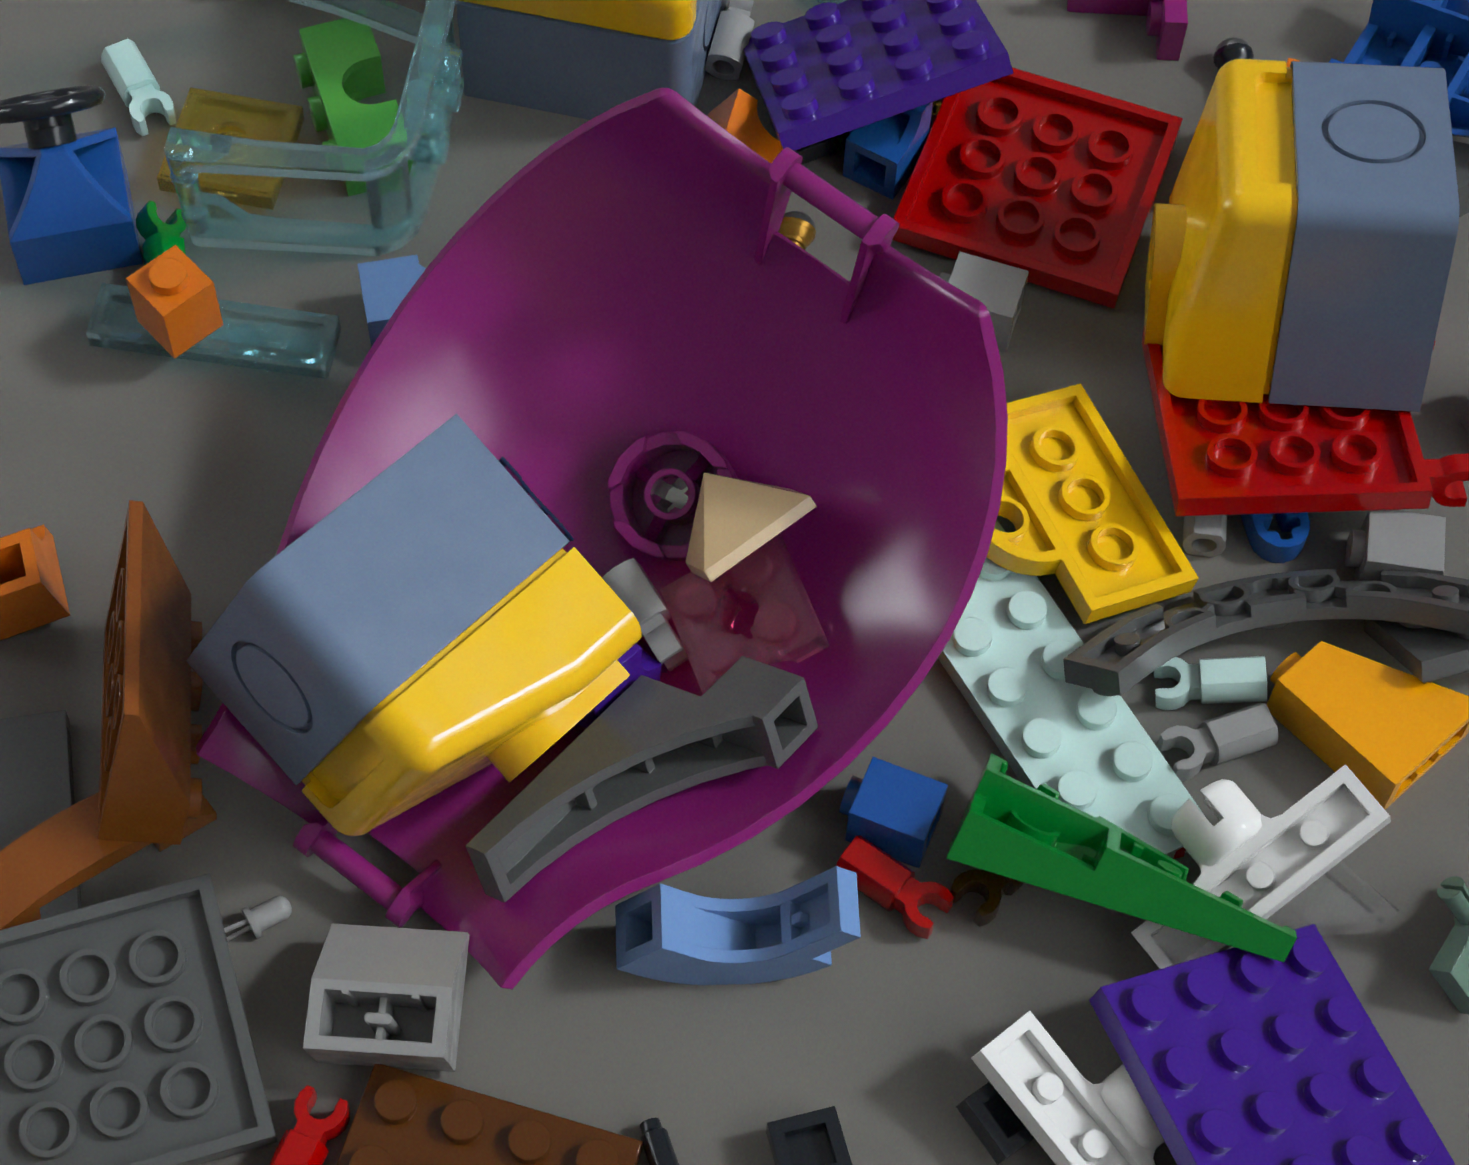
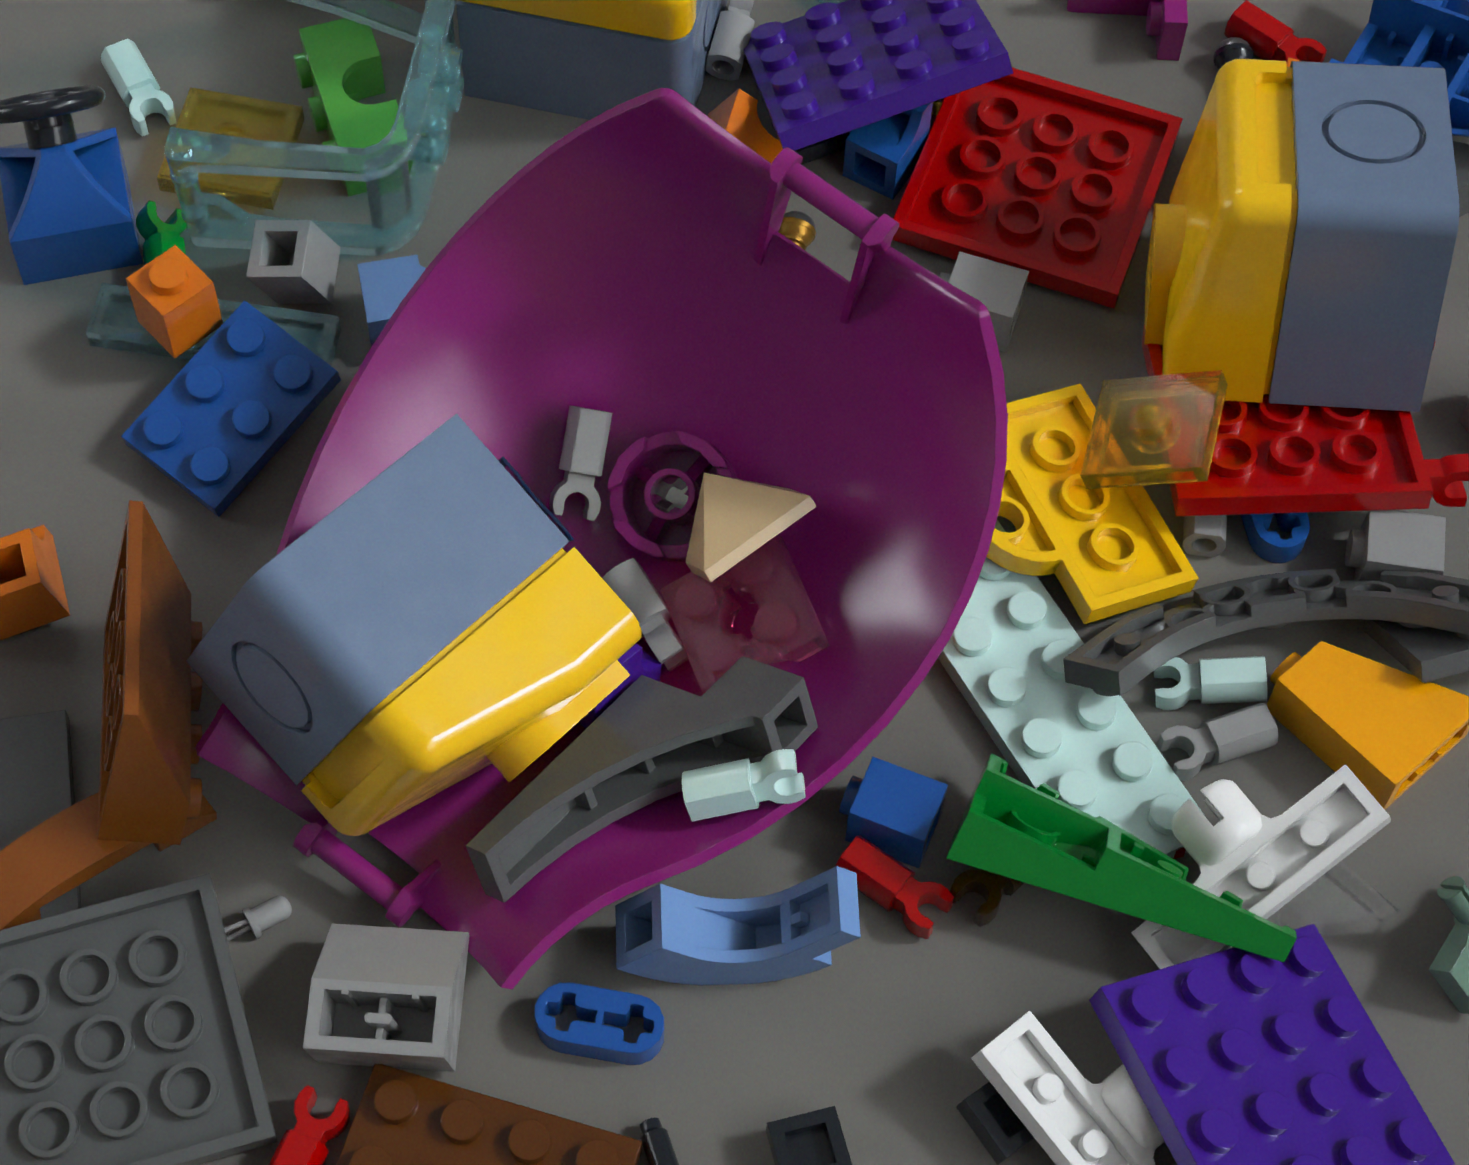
(231, 408): none -> blue plate
(293, 261): none -> light grey brick
(582, 459): none -> light grey bar
(596, 1038): none -> blue beam
(742, 785): none -> light aqua bar
(1154, 430): none -> clear yellow plate
(1270, 37): none -> red bar

